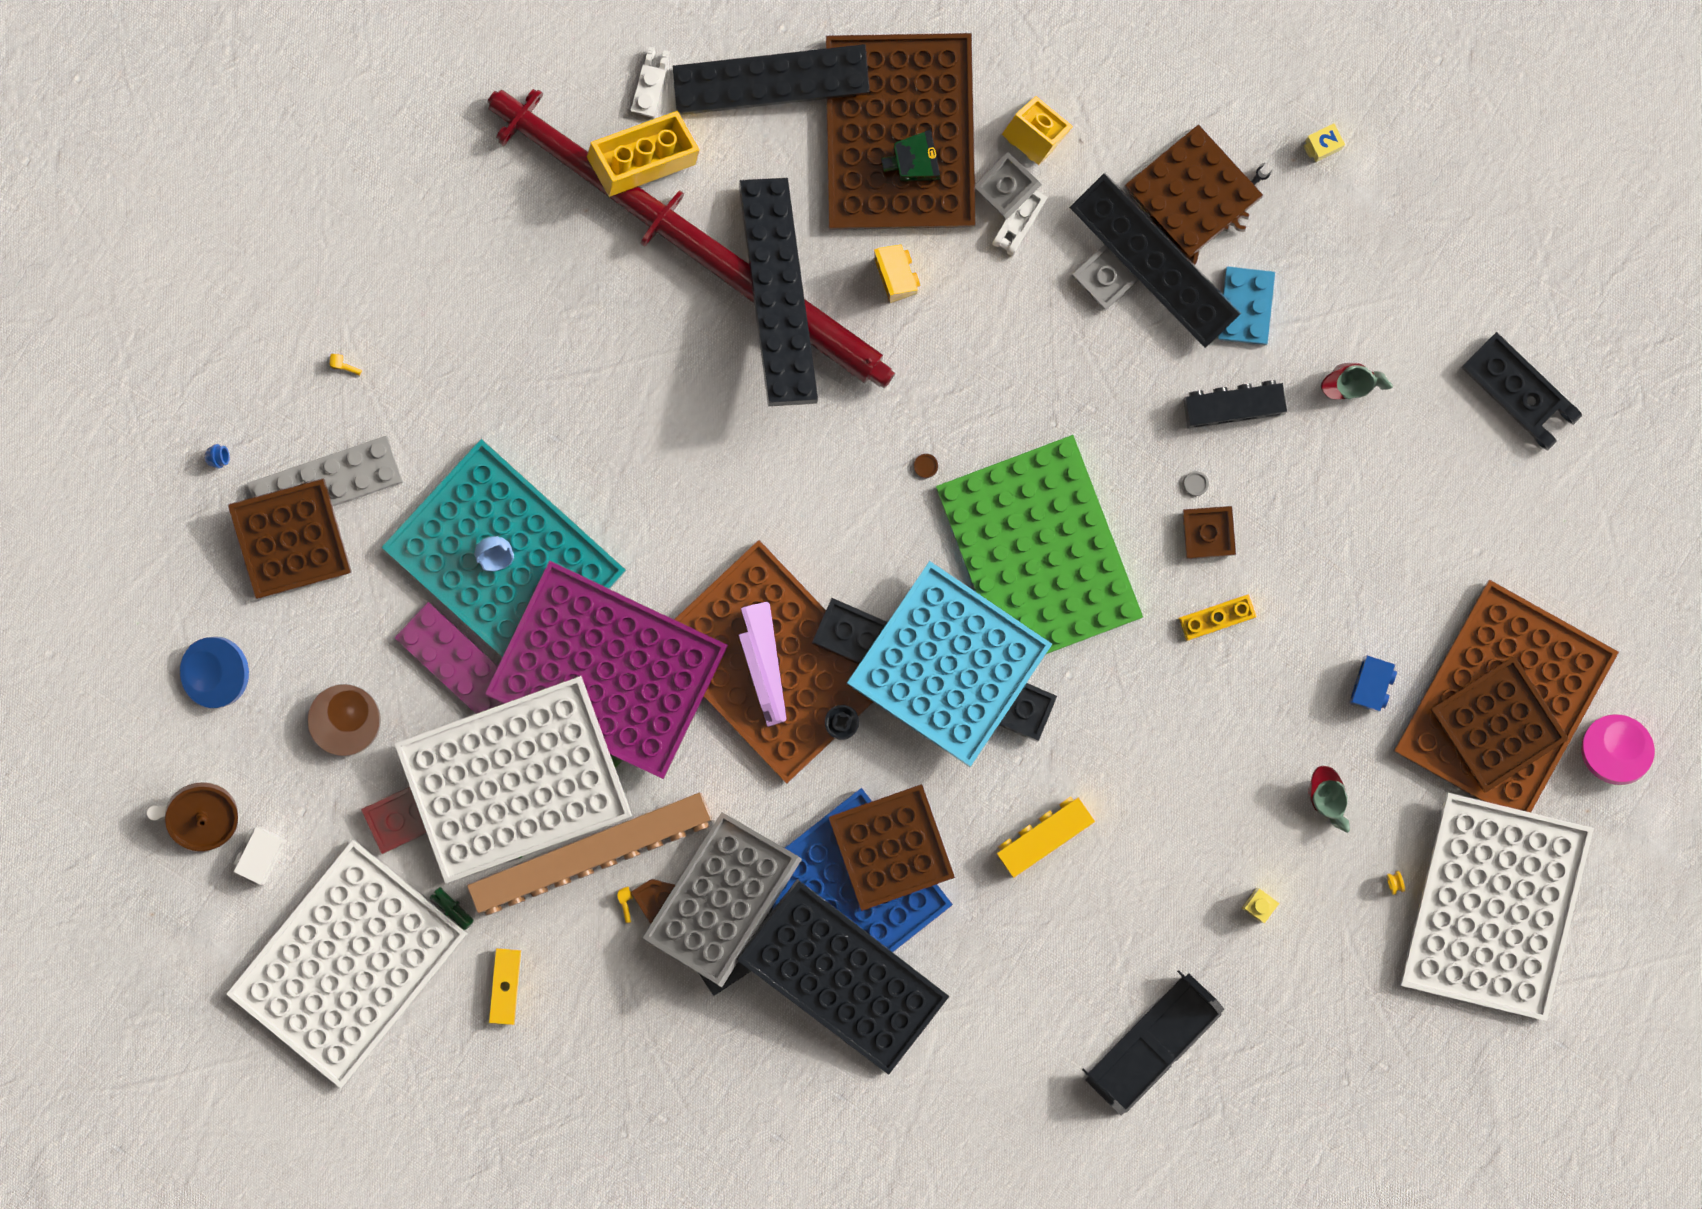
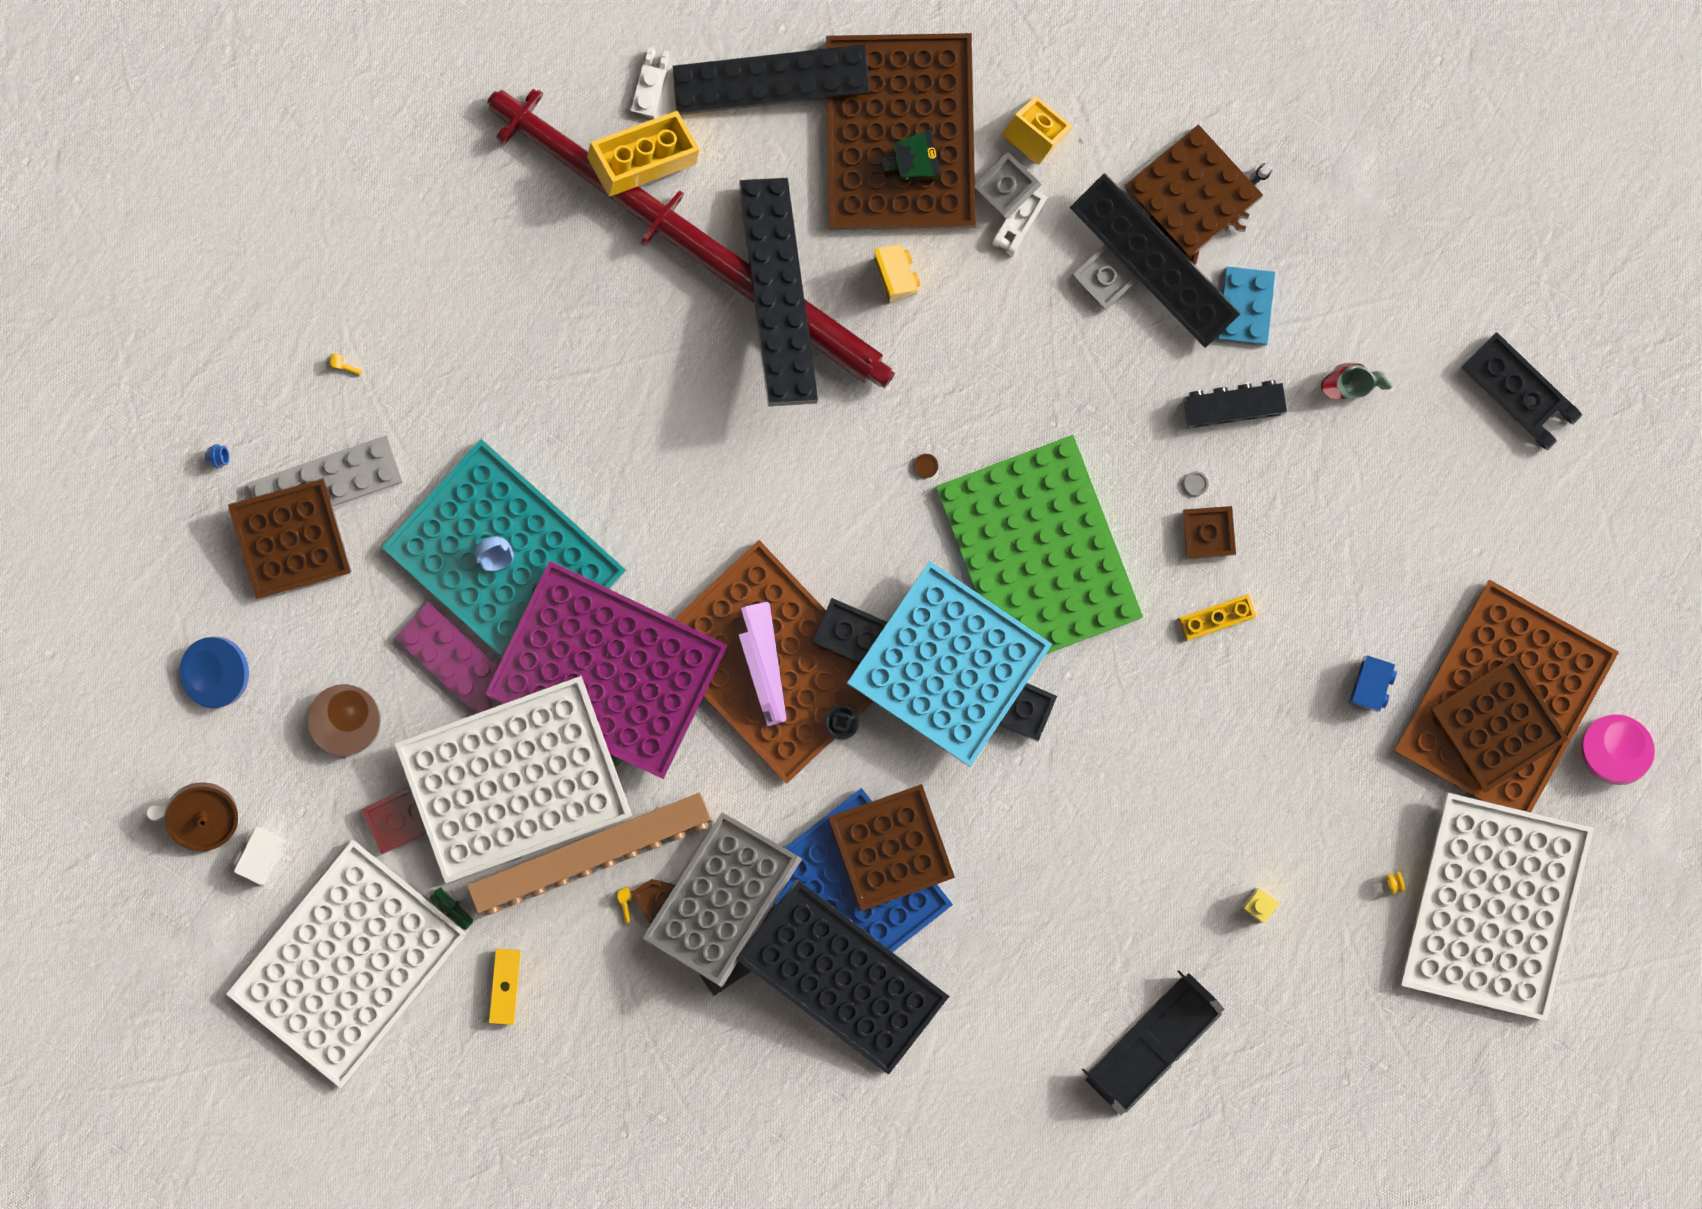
(1045, 837): yellow brick -> none
(1324, 143): light yellow brick -> none
(1329, 796): sand green hair -> none

